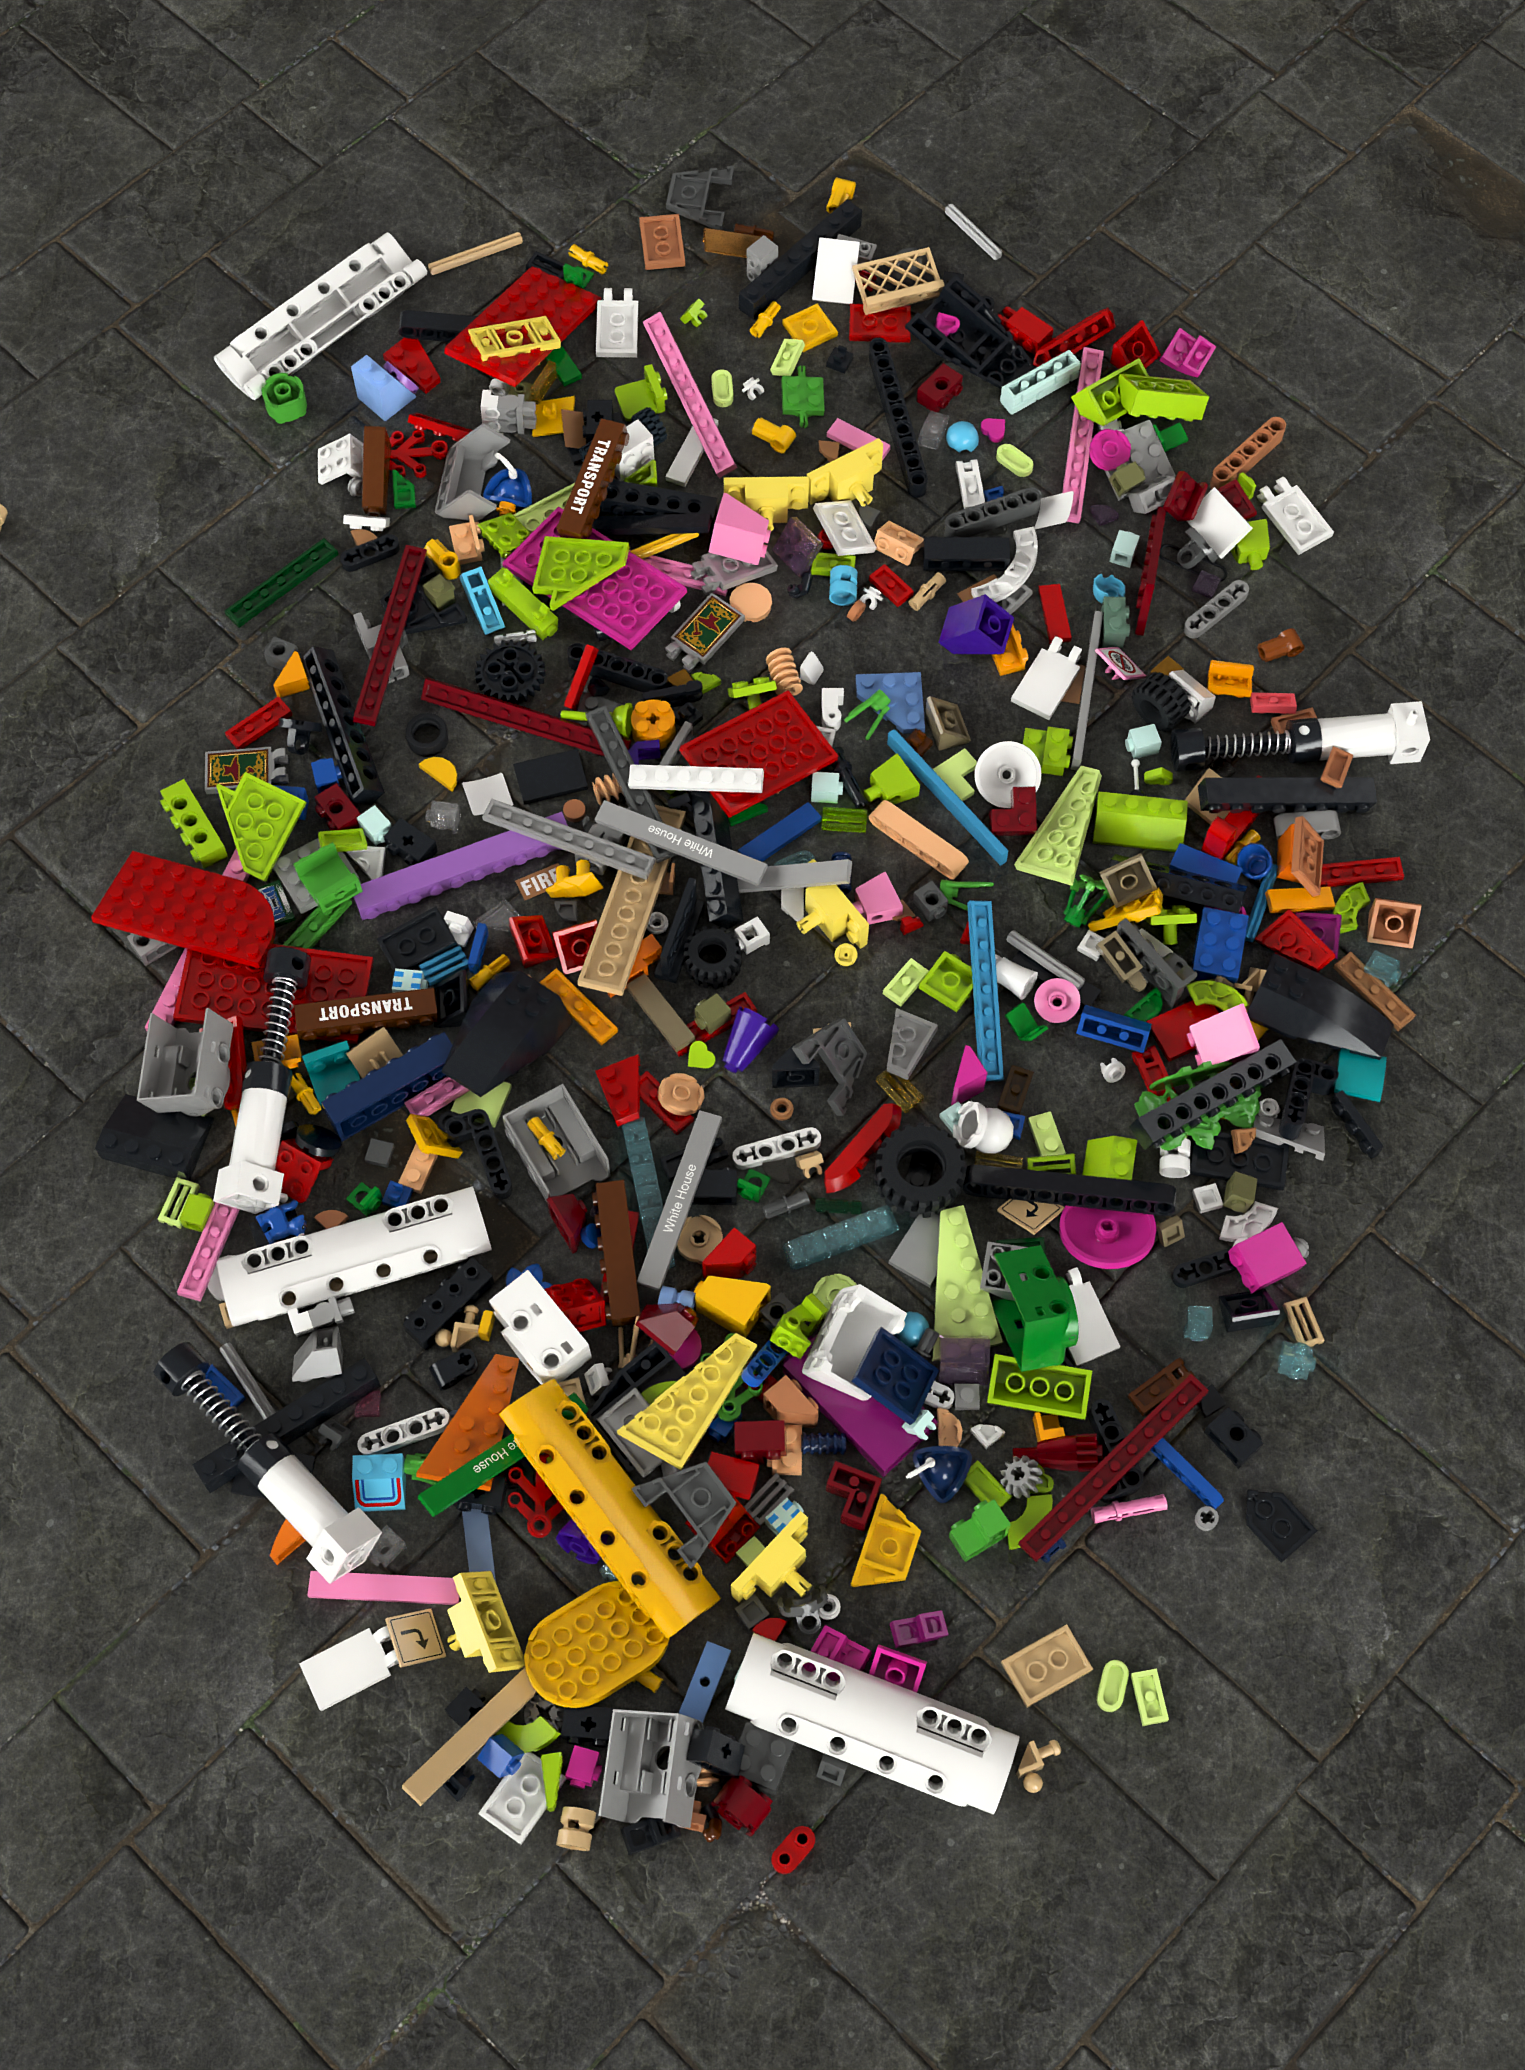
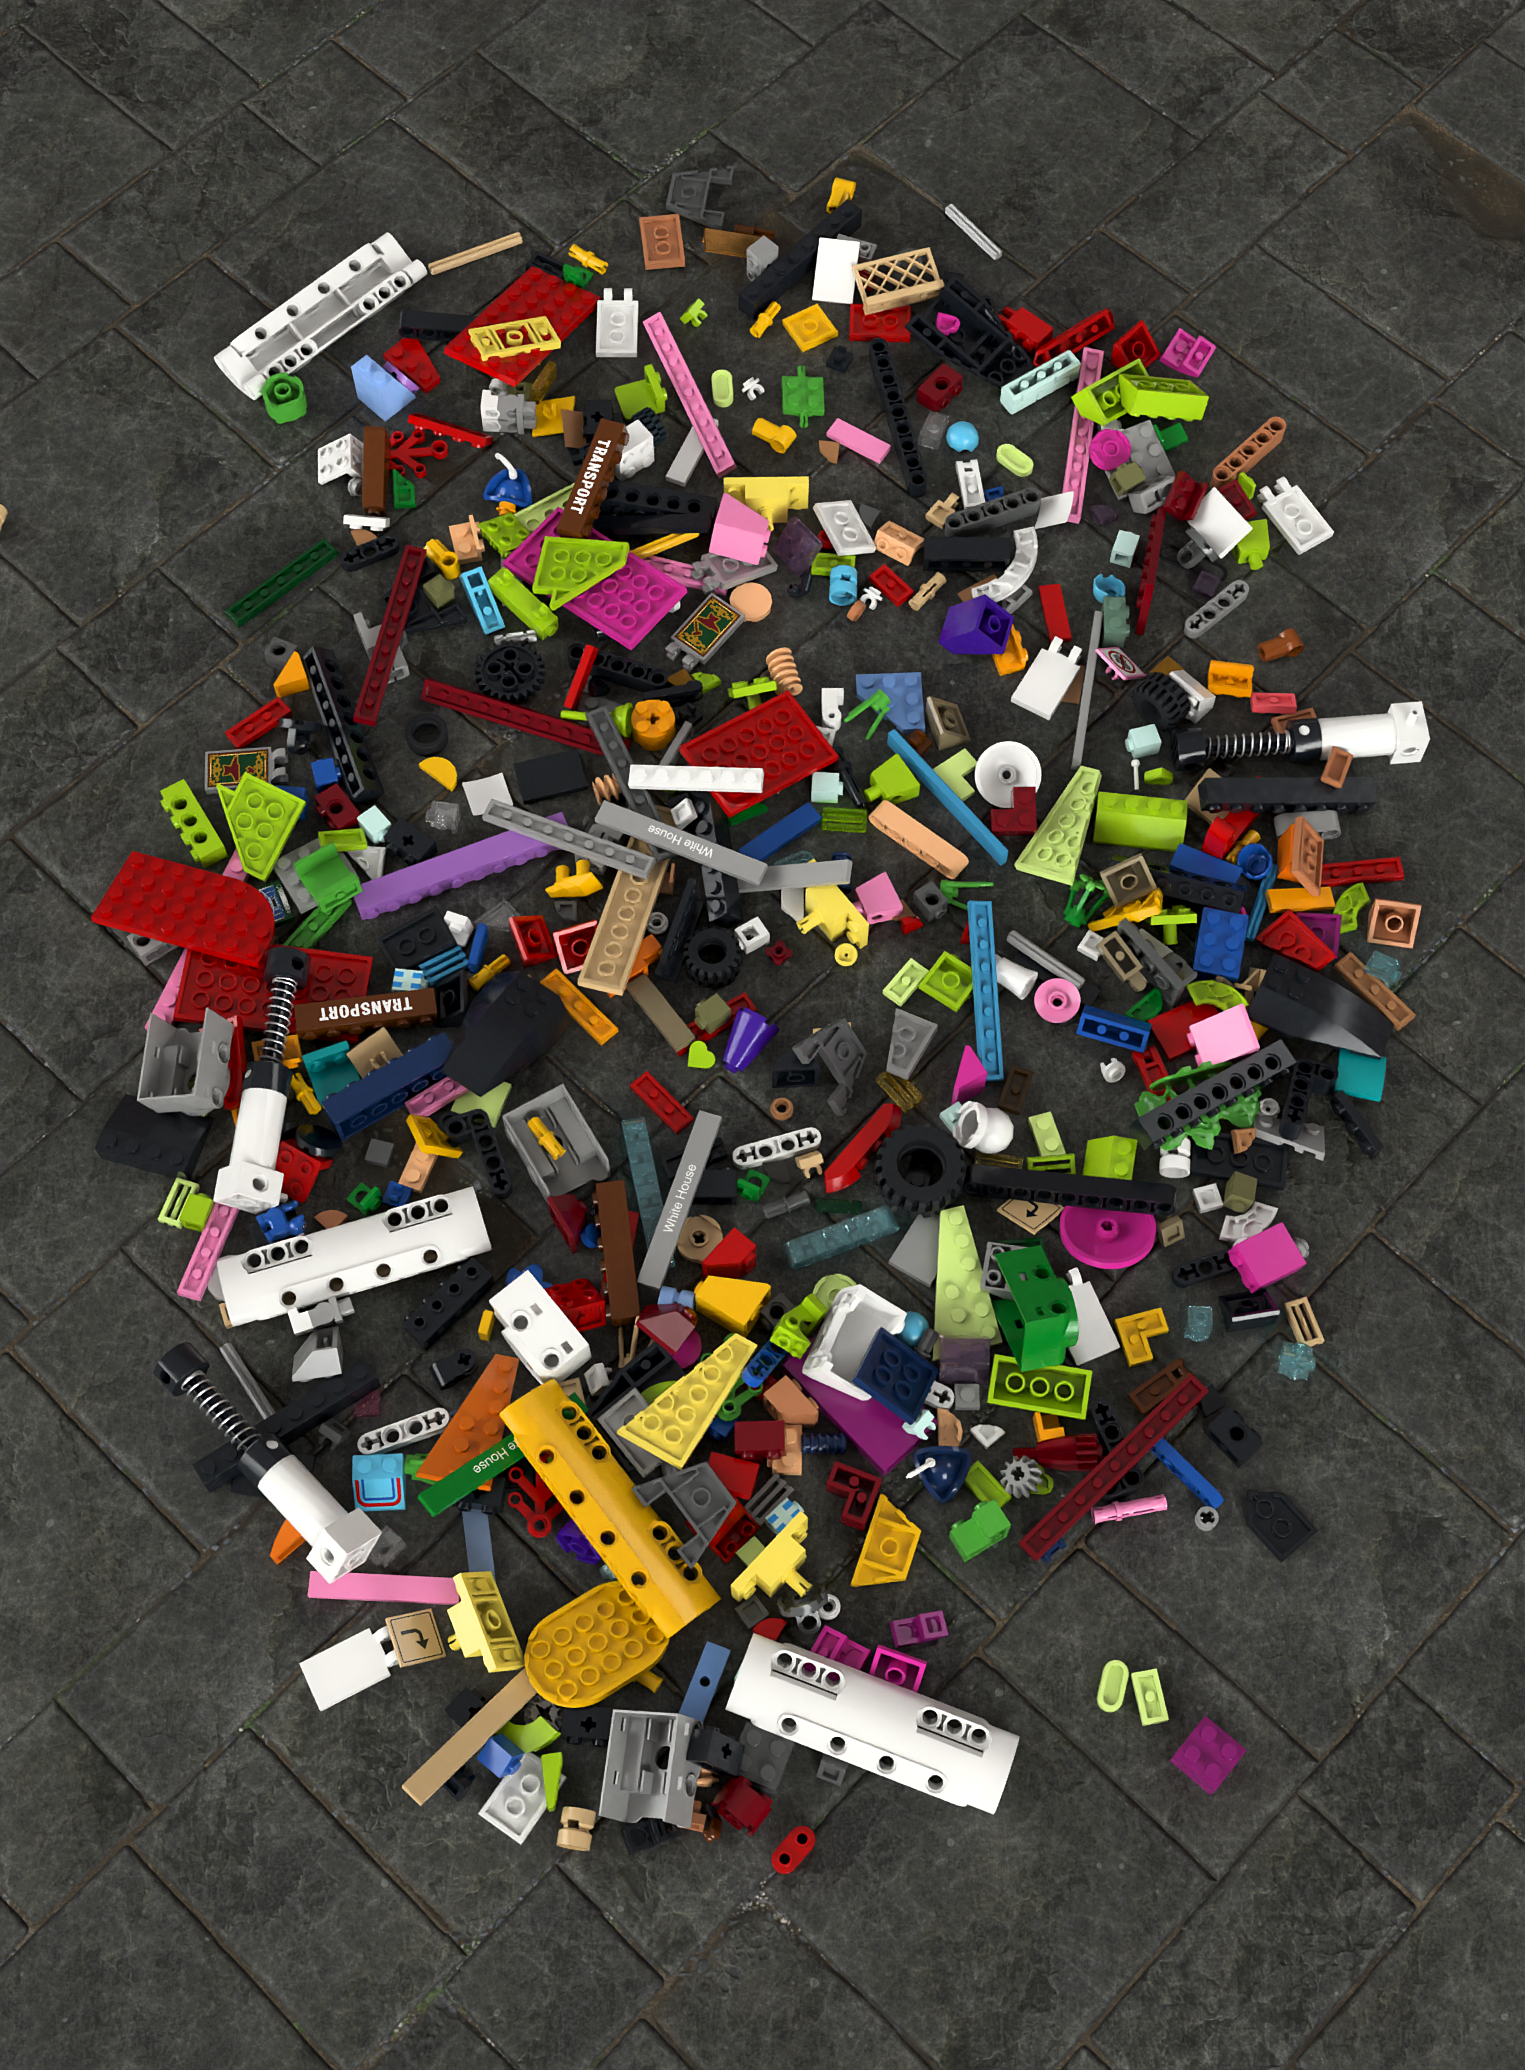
(224, 1386): blue tile -> none
(462, 1331): tan piece -> none
(465, 474): light grey windscreen -> none
(537, 882): medium nougat sticker -> none
(566, 369): green tile -> none
(574, 810): nougat tile -> none
(583, 1767): dark pink brick -> none
(621, 1088): red wing -> none
(644, 750): dark purple slope -> none
(645, 475): lime slope -> none
(680, 1094): light nougat tile -> none
(684, 813): none -> white tile
(779, 959): none -> dark red plate
(787, 357): yellowish green plate -> none
(811, 669): white slope -> none
(847, 476): light yellow brick -> none
(940, 510): none -> tan plate
(993, 429): dark pink tile -> none
(1017, 1121): blue tile -> none
(1024, 1023): green bracket -> none
(1033, 1762): tan piece -> none
(1036, 1509): lime tile -> none
(1046, 1665): tan tile -> none
(1050, 748): lime plate -> none
(1135, 1330): none -> yellow plate
(1208, 1755): none -> magenta brick

